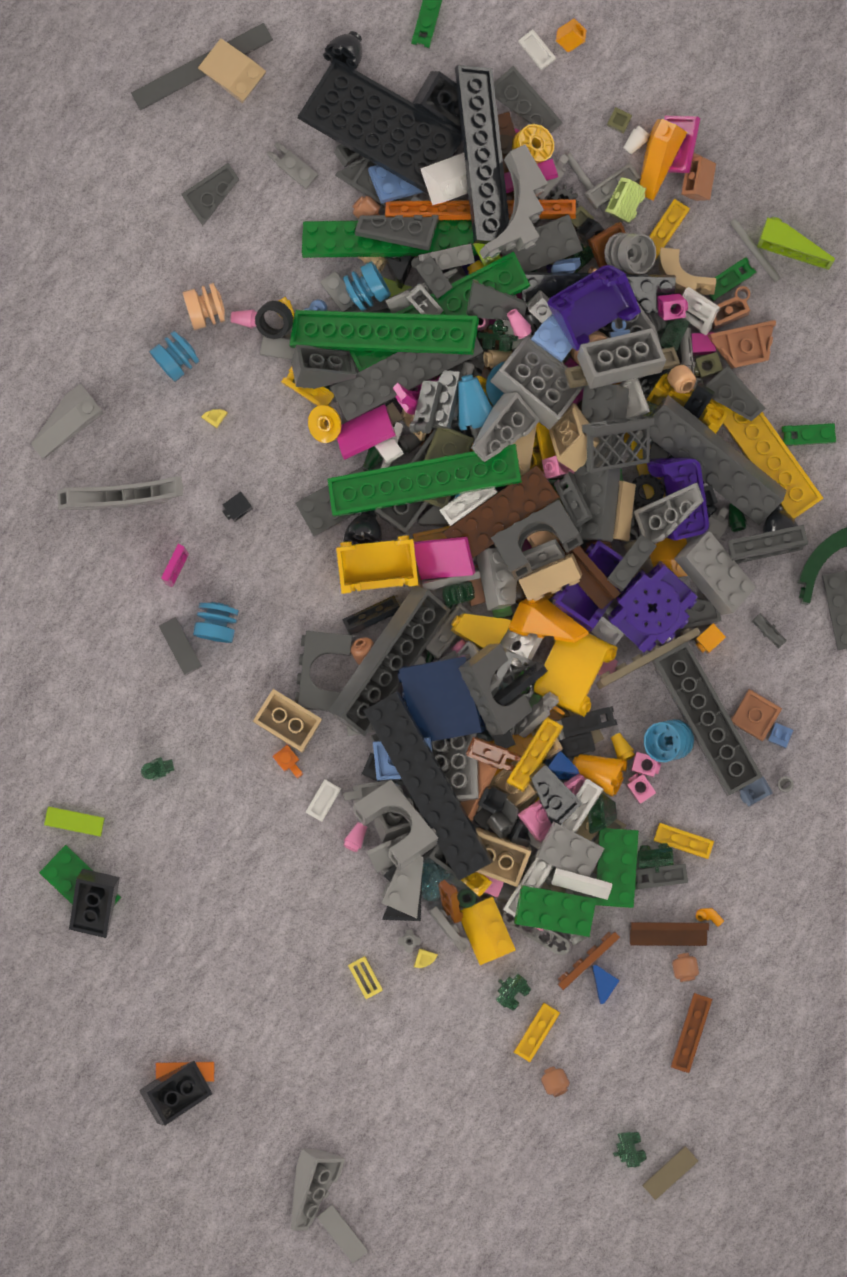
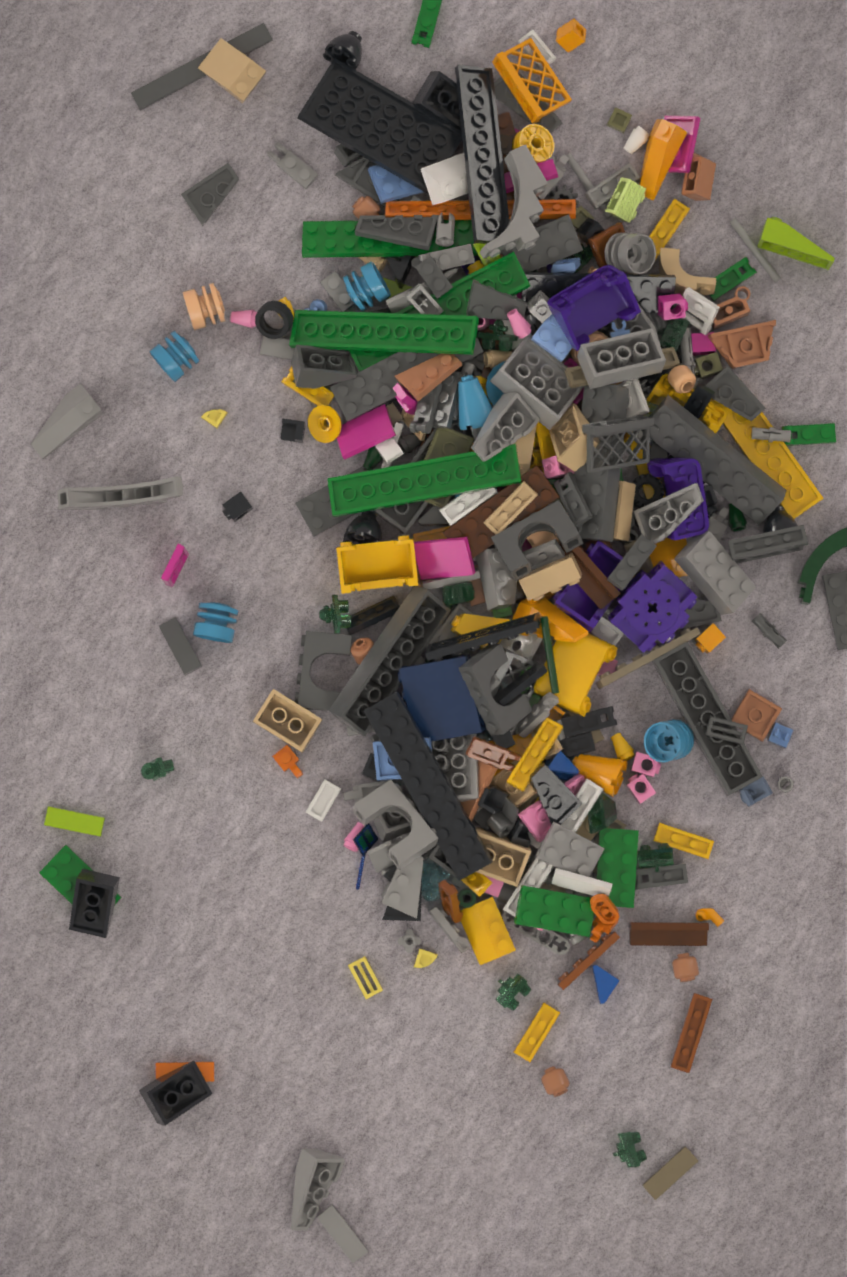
(292, 430): none -> black panel
(334, 613): none -> clear green hips
(364, 841): none -> piece
(428, 375): none -> nougat wing
(445, 232): none -> light grey piece
(490, 635): none -> black plate
(510, 508): none -> tan tile
(517, 84): none -> light orange fence
(549, 654): none -> dark green bar
(599, 928): none -> orange plate
(604, 909): none -> orange plate
(723, 737): none -> dark grey tile
(771, 434): none -> light grey pin

